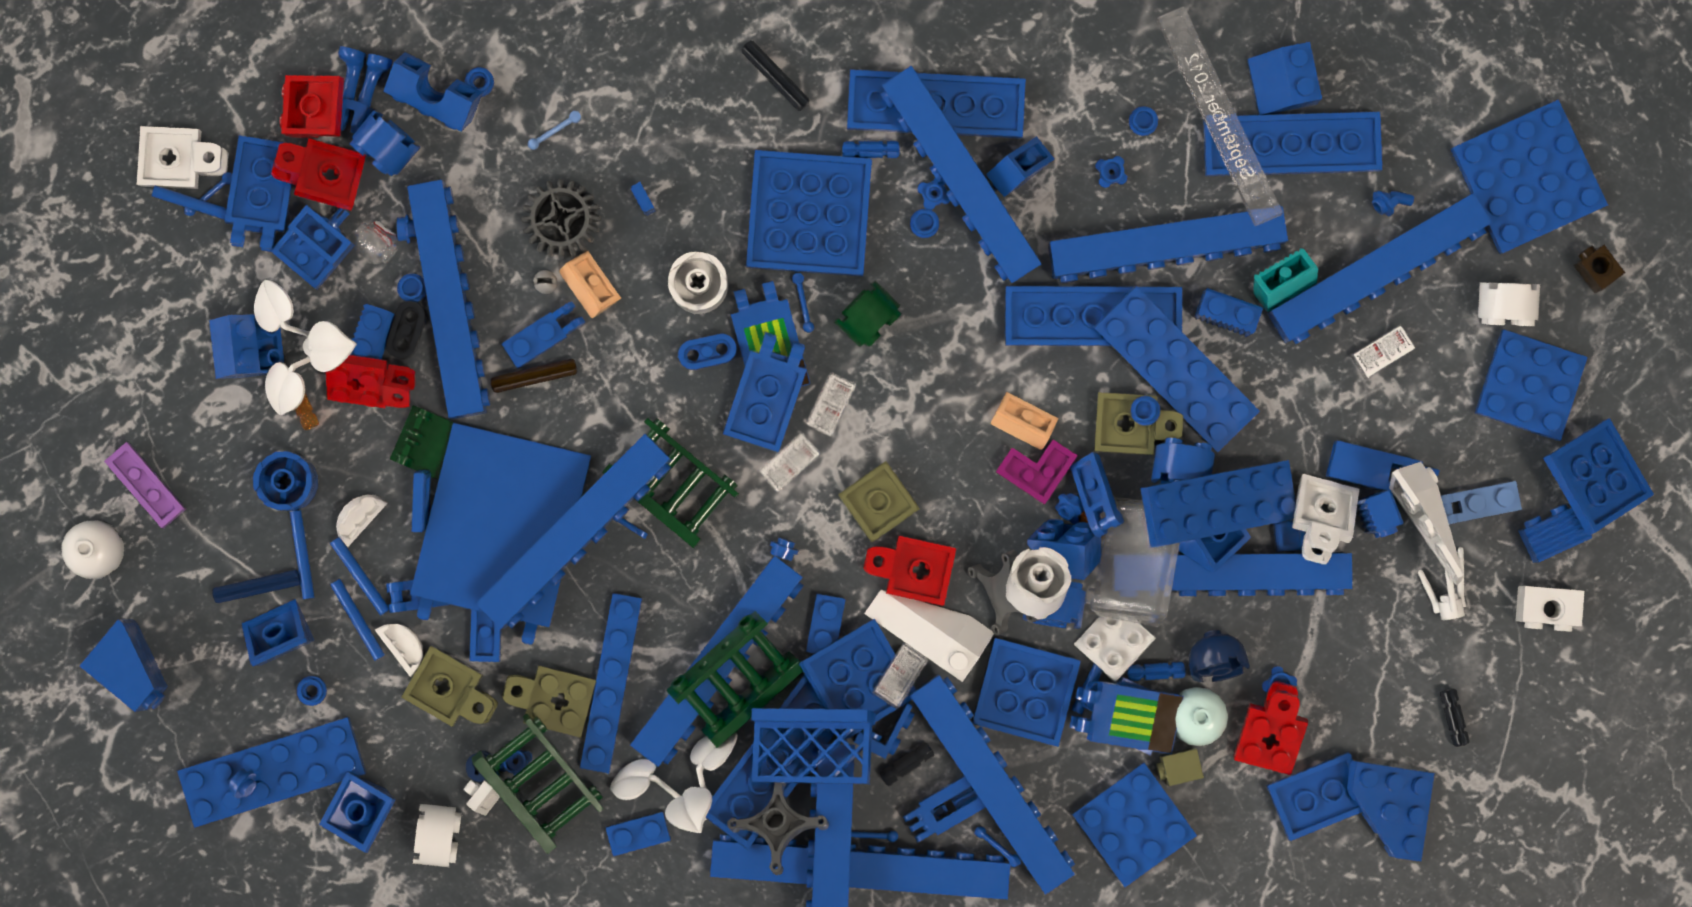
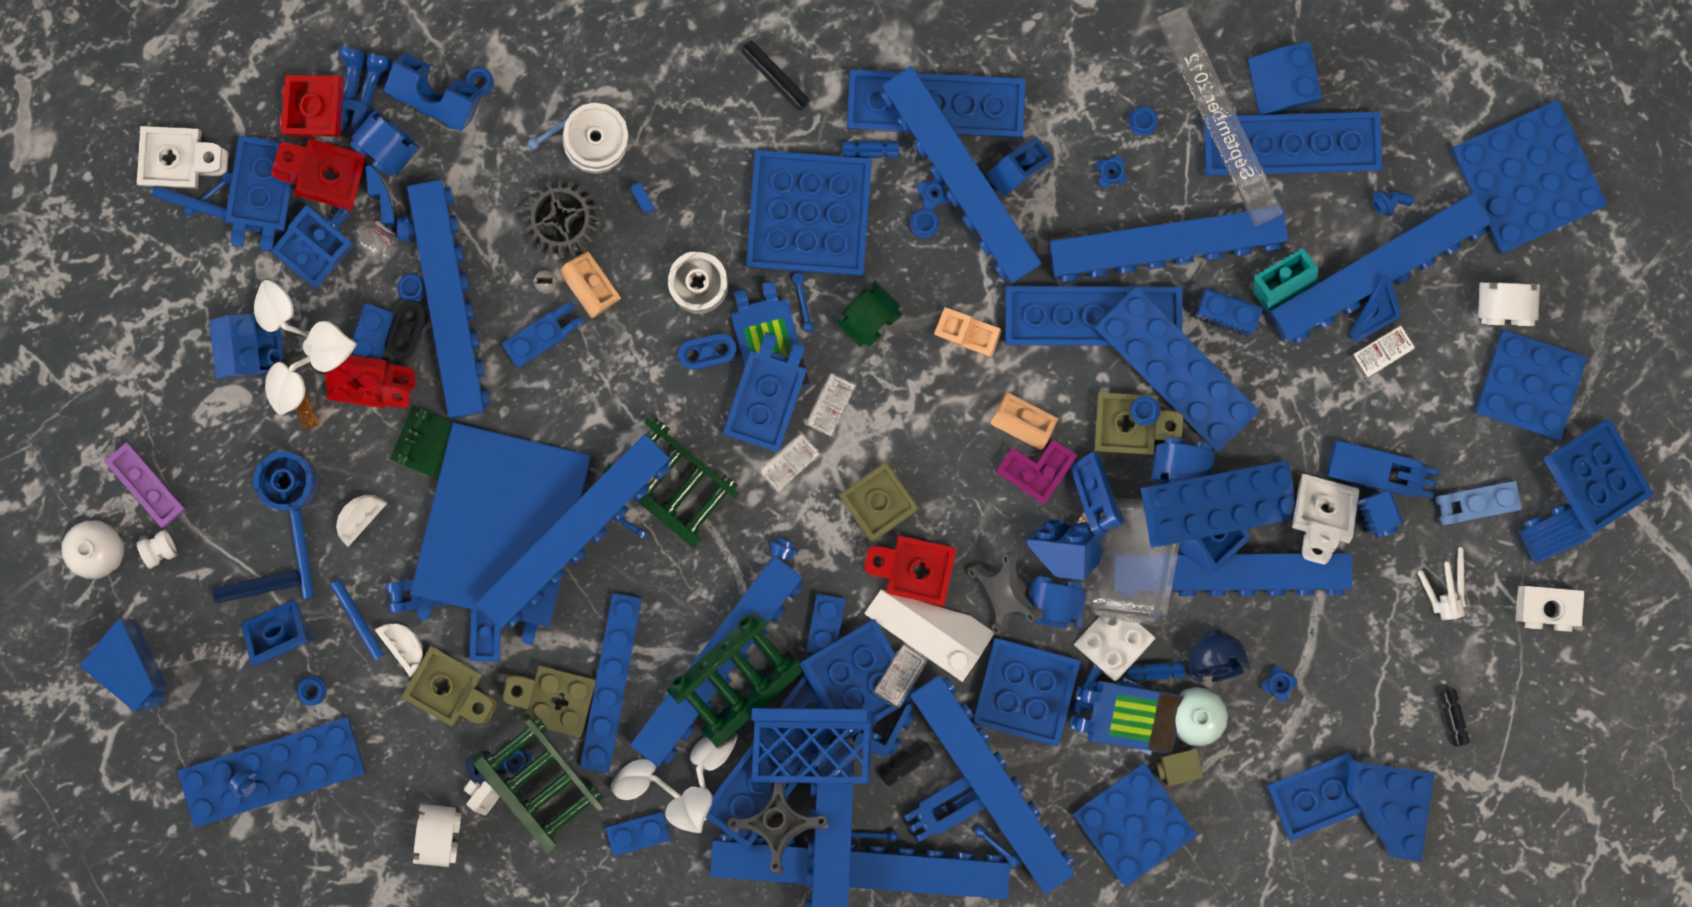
(156, 549): none -> white wheel
(357, 811): blue slope -> none
(360, 576): blue bar -> none
(378, 190): none -> blue slope
(421, 500): blue tile -> none
(533, 375): dark brown axle -> none
(602, 122): none -> white wheel
(968, 332): none -> light nougat slope
(1038, 582): white brick -> none
(1069, 507): blue plate -> none
(1276, 718): red plate -> none
(1287, 537): blue tile -> none
(1378, 312): none -> blue tile
(1420, 498): white wedge -> none
(1611, 268): dark brown brick -> none

